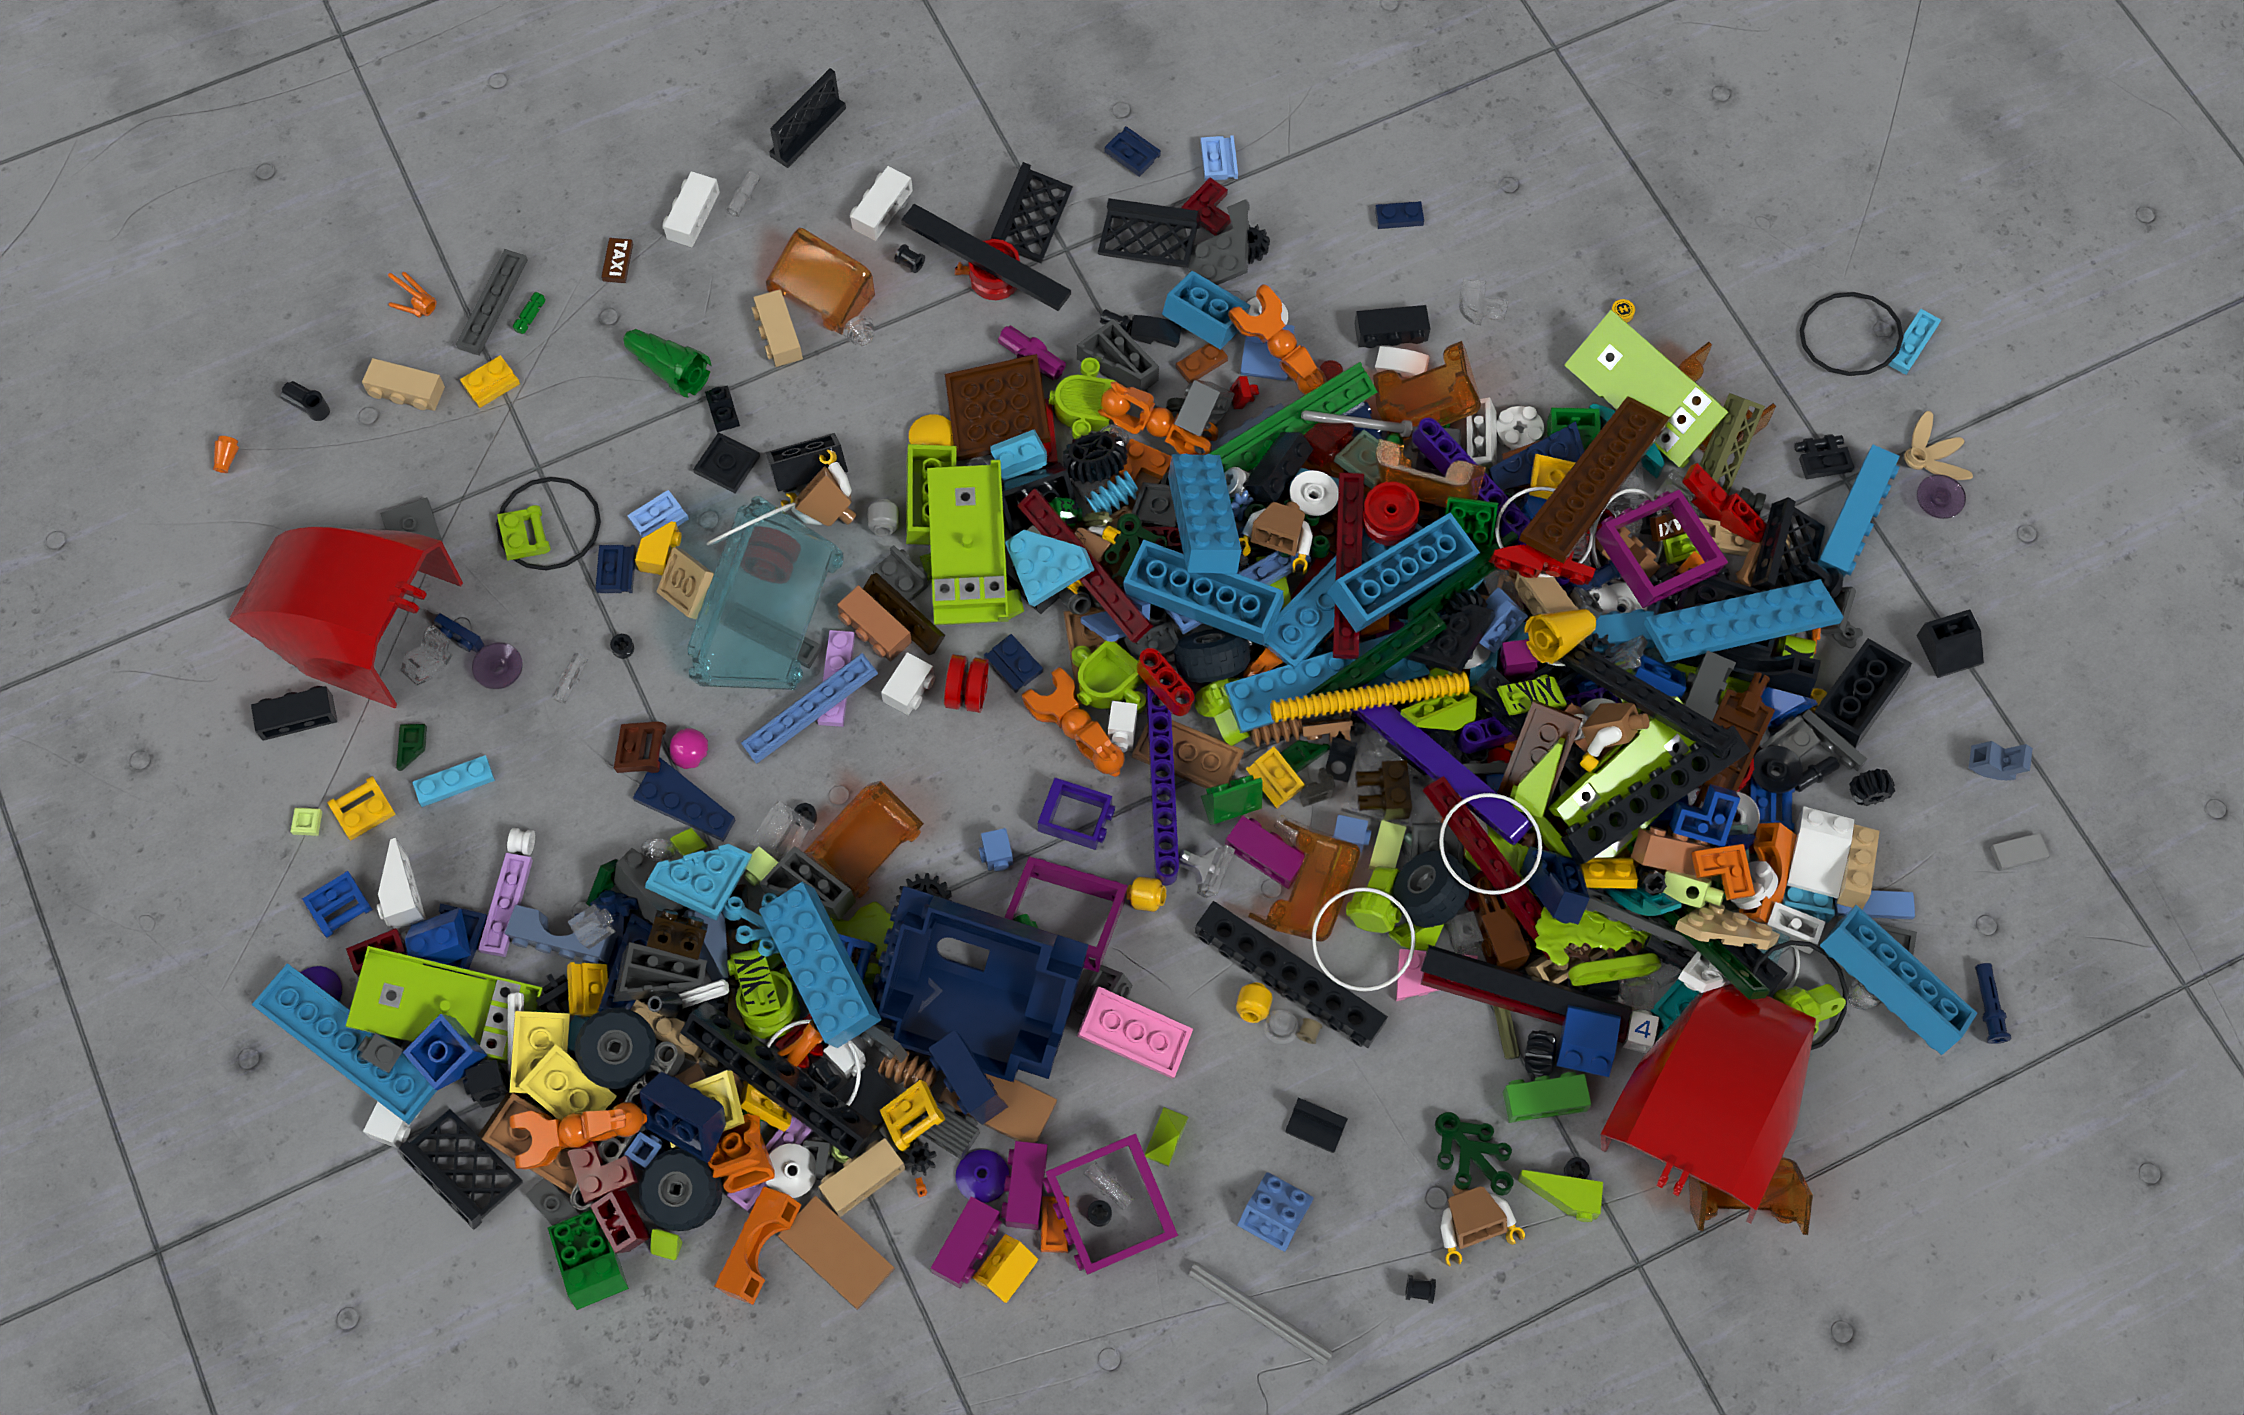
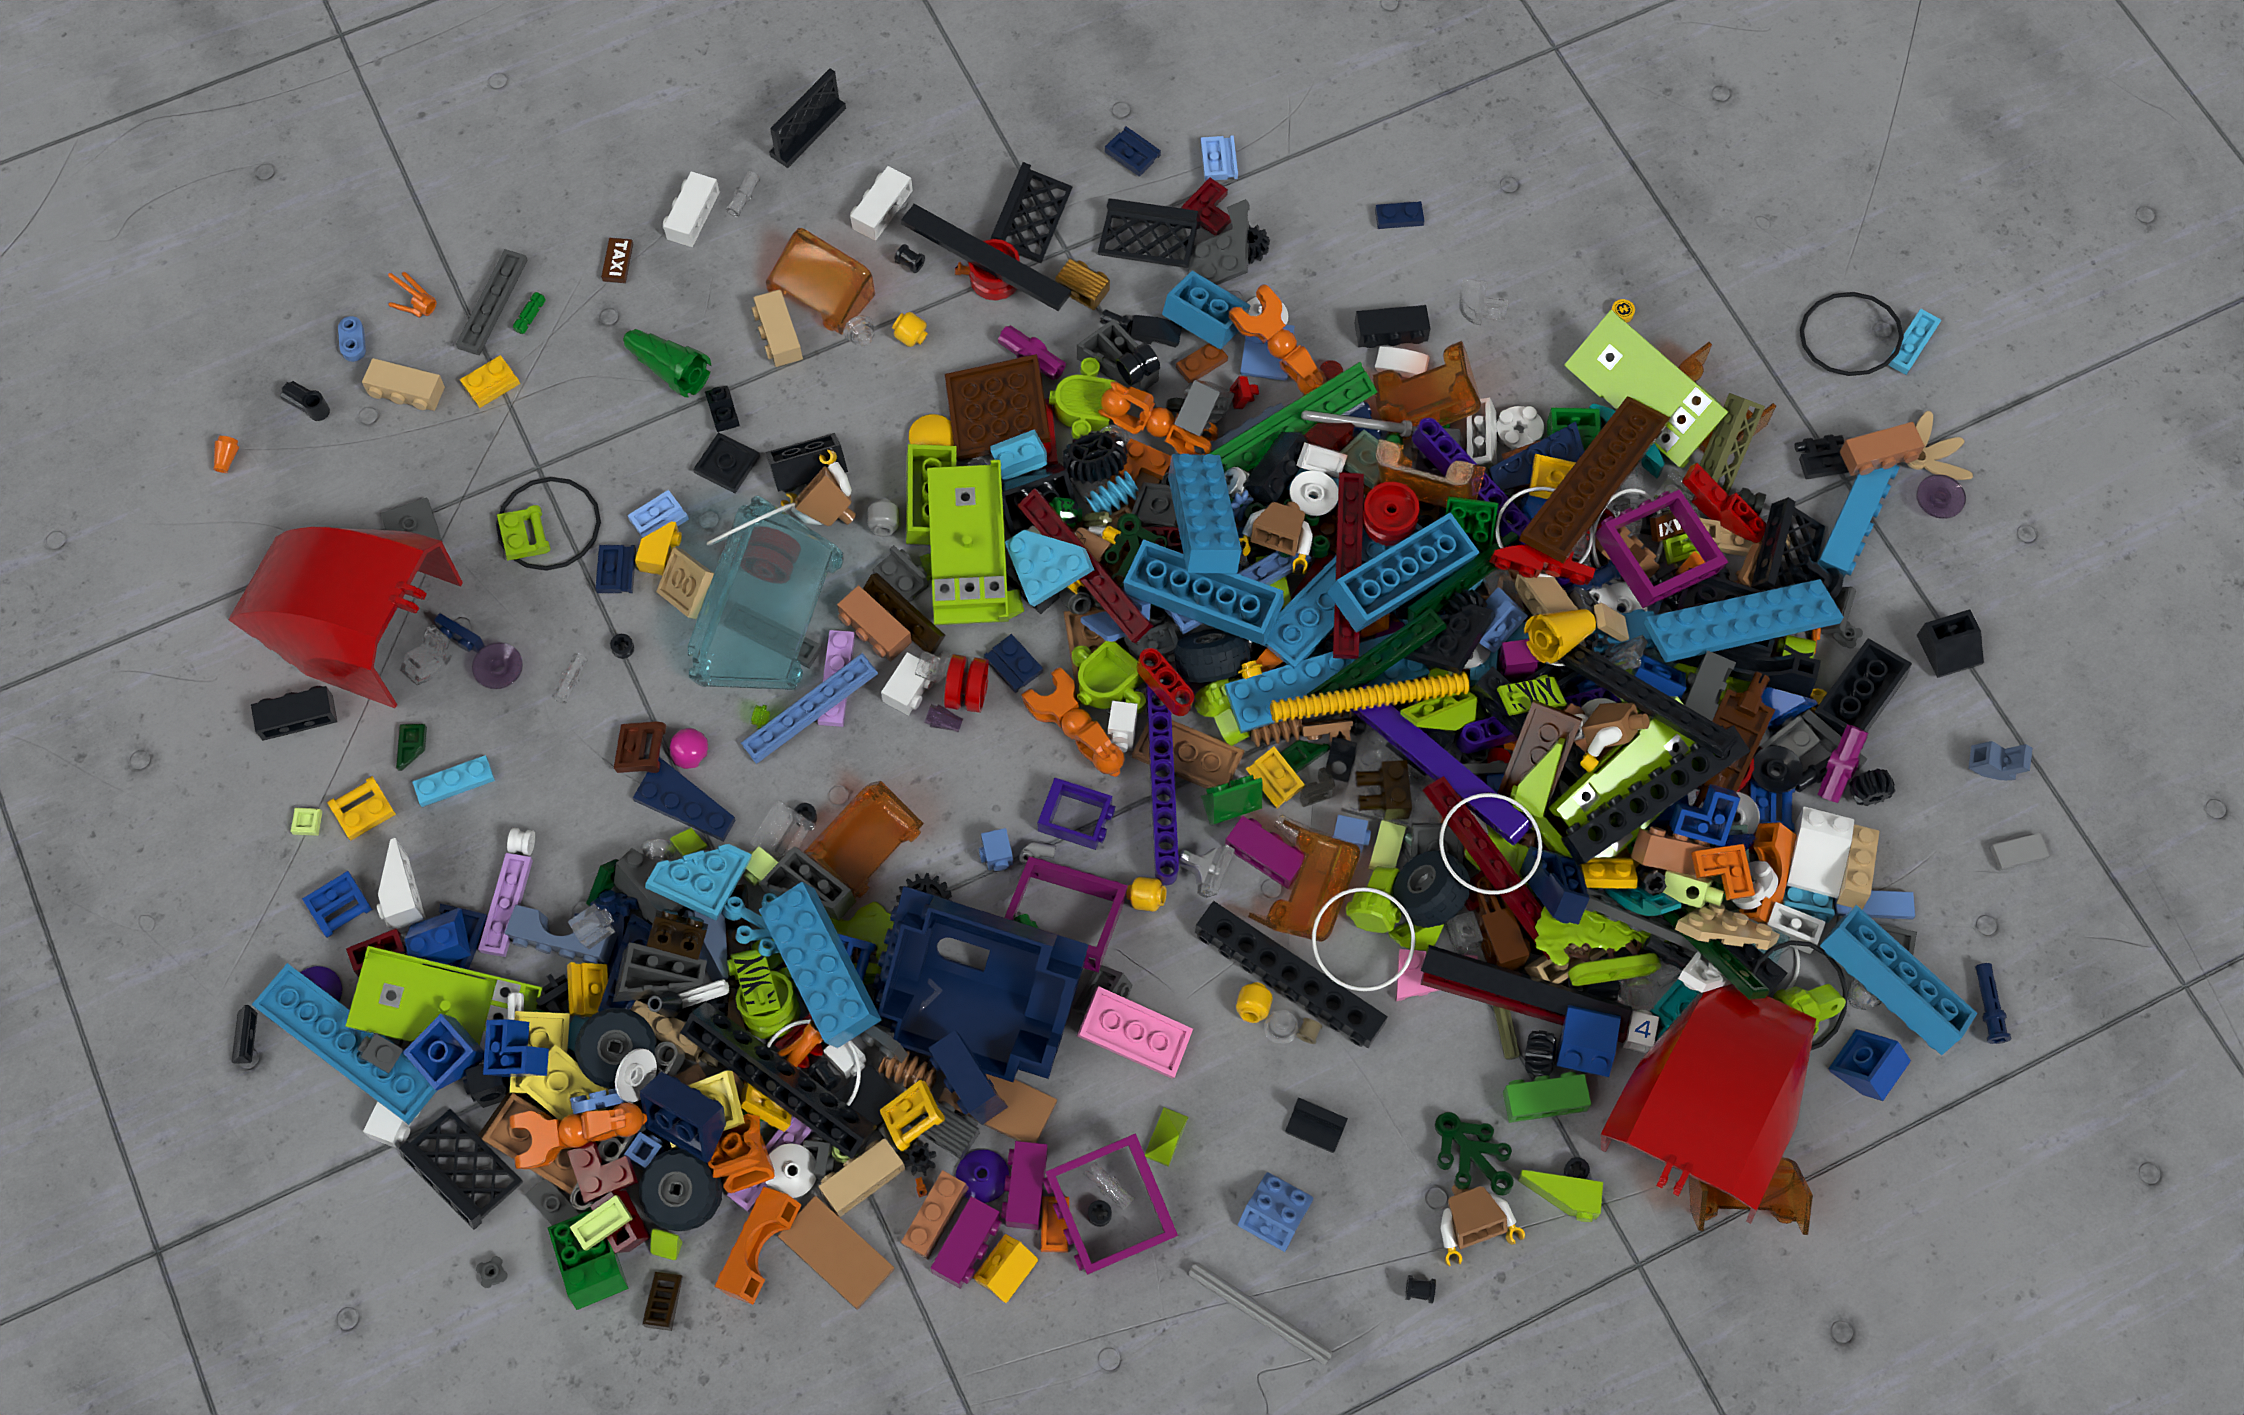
(244, 1035): none -> black slope
(351, 336): none -> medium blue plate
(499, 1273): none -> dark grey plate
(509, 1053): none -> blue brick
(596, 1101): none -> medium blue plate
(601, 1222): none -> yellowish green tile
(634, 1074): none -> white dish
(659, 1323): none -> dark brown slope
(760, 716): none -> clear neon green plate
(910, 329): none -> yellow head
(933, 667): none -> clear bracket
(935, 1214): none -> nougat brick
(942, 718): none -> clear purple cone
(1036, 850): none -> light grey arm
(1085, 284): none -> pearl gold brick
(1139, 363): none -> black wheel
(1250, 669): none -> yellow plate
(1321, 459): none -> white tile
(1611, 622): none -> tan tile
(1843, 763): none -> magenta piece
(1870, 1064): none -> blue slope
(1882, 449): none -> nougat brick

